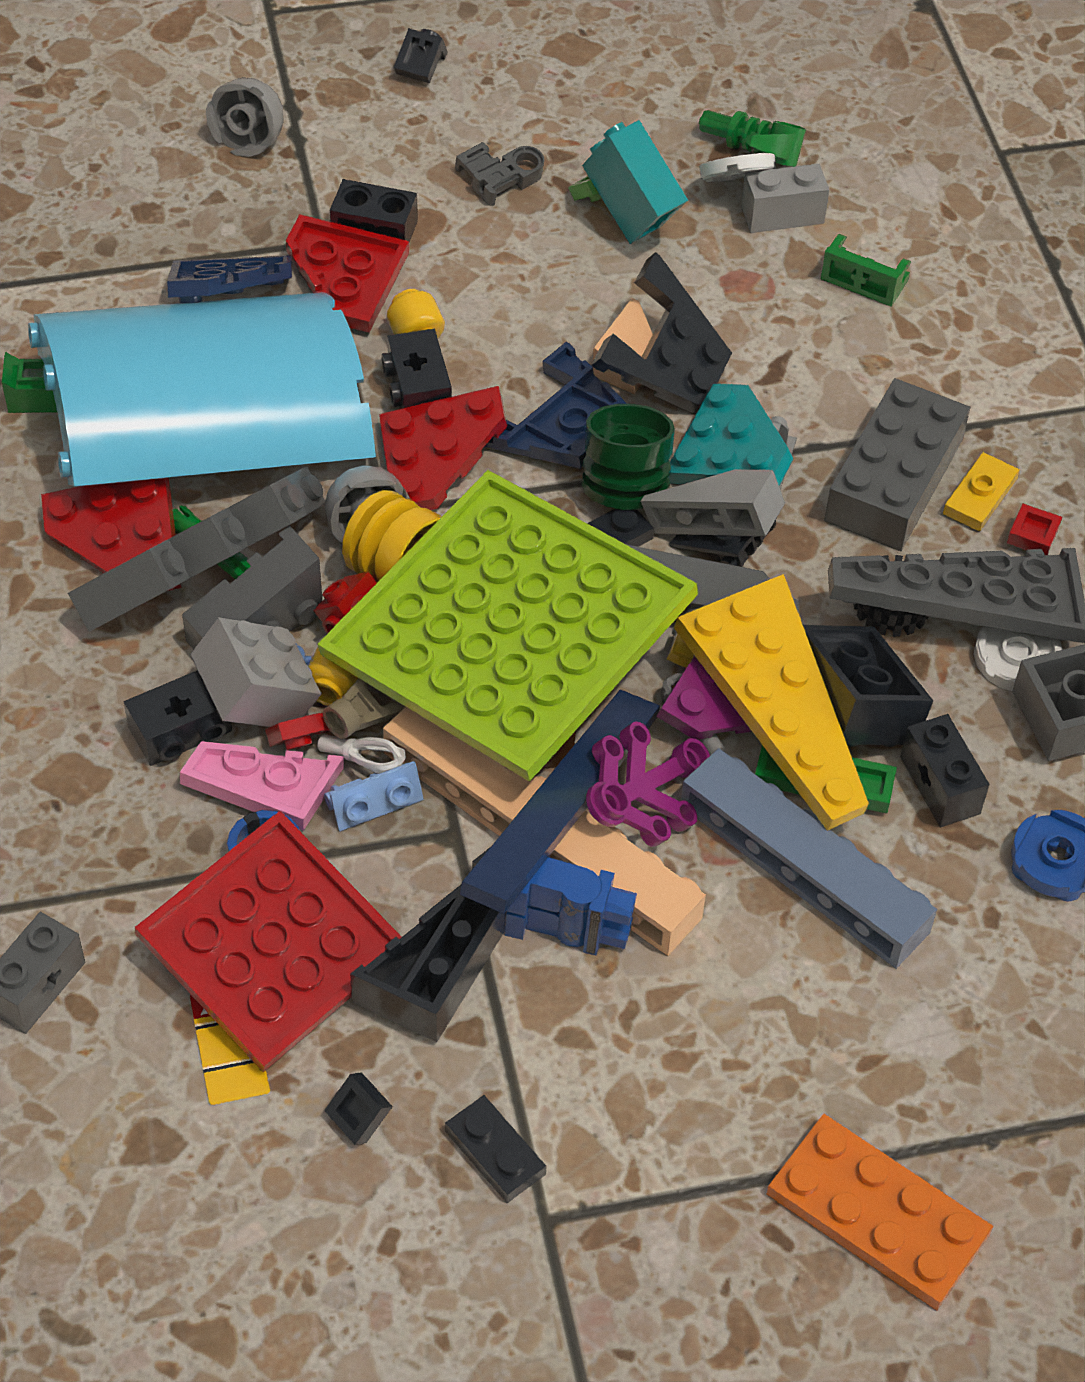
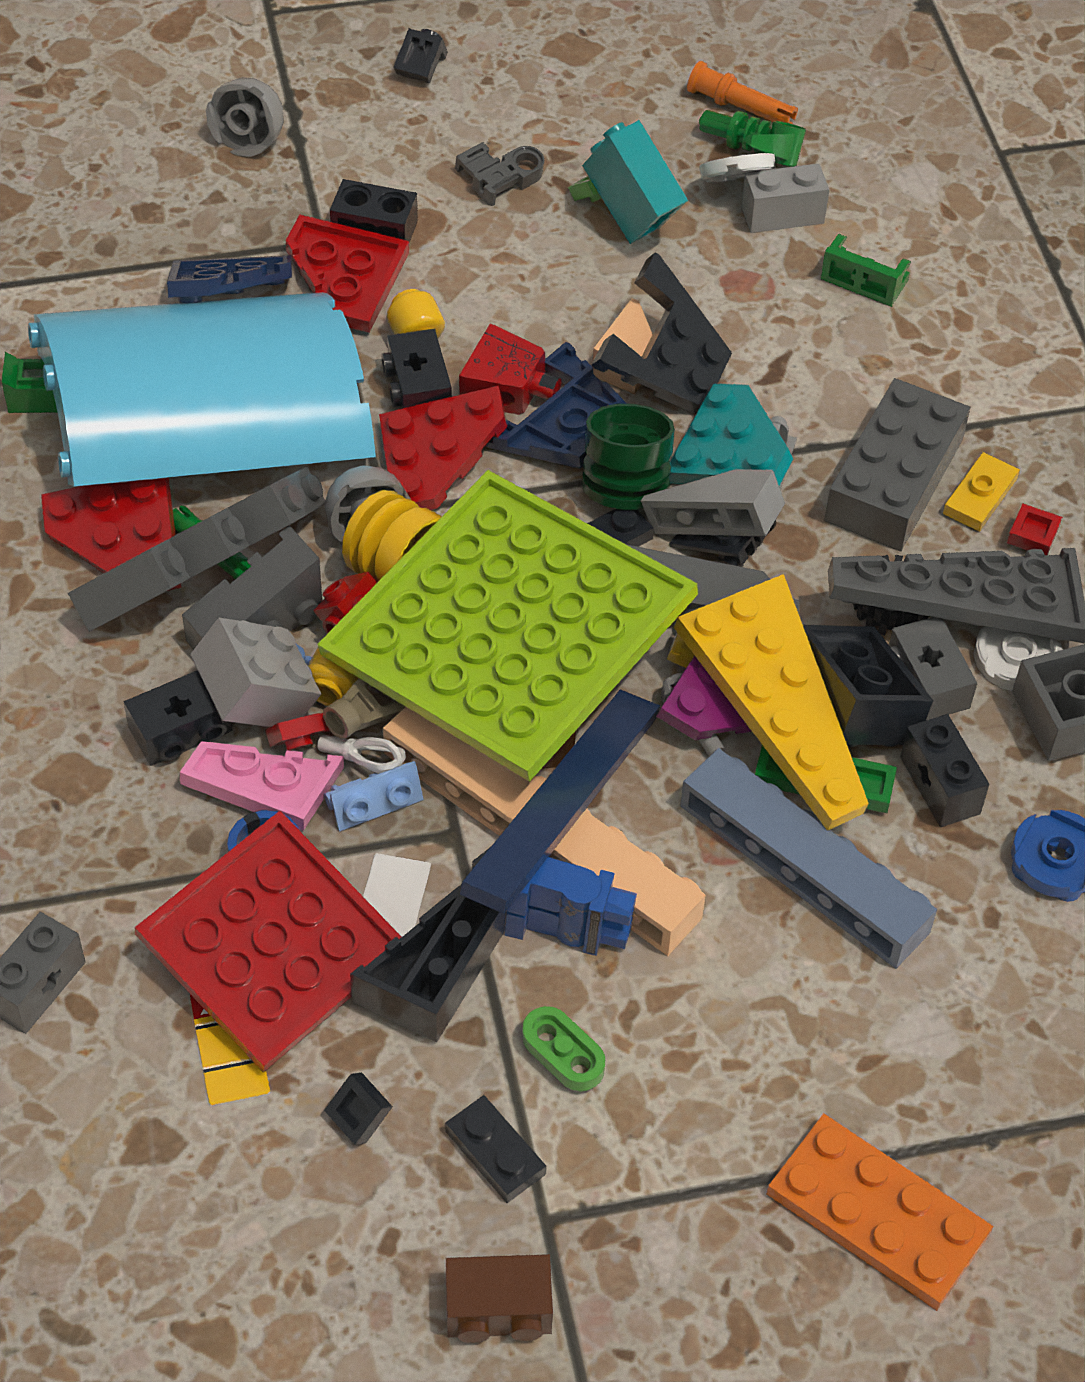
(397, 889): none -> white sticker
(499, 1297): none -> reddish brown brick
(512, 365): none -> red torso
(566, 1050): none -> bright green plate
(611, 801): magenta plant -> none
(727, 90): none -> orange pin
(936, 663): none -> dark grey brick

